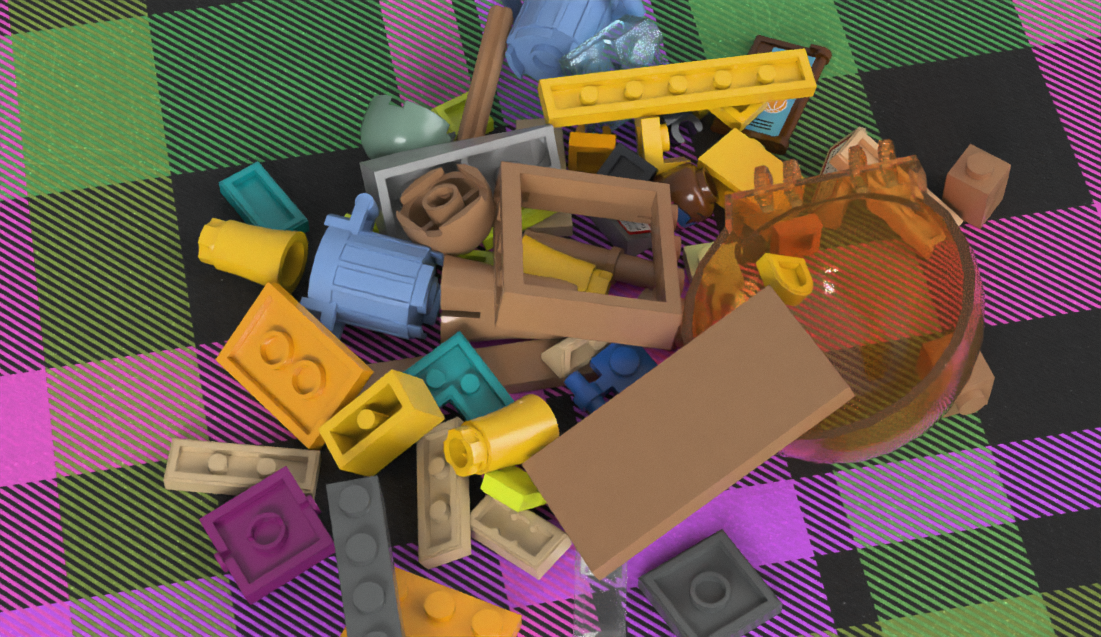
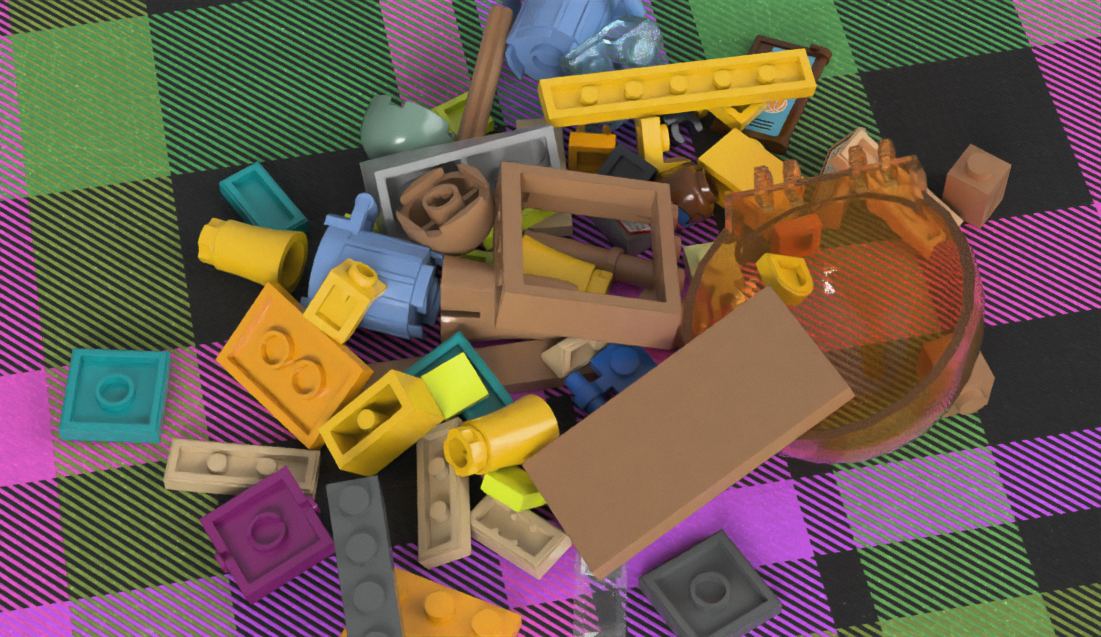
(115, 395): none -> teal plate
(344, 299): none -> yellow bracket
(455, 386): none -> neon yellow tile

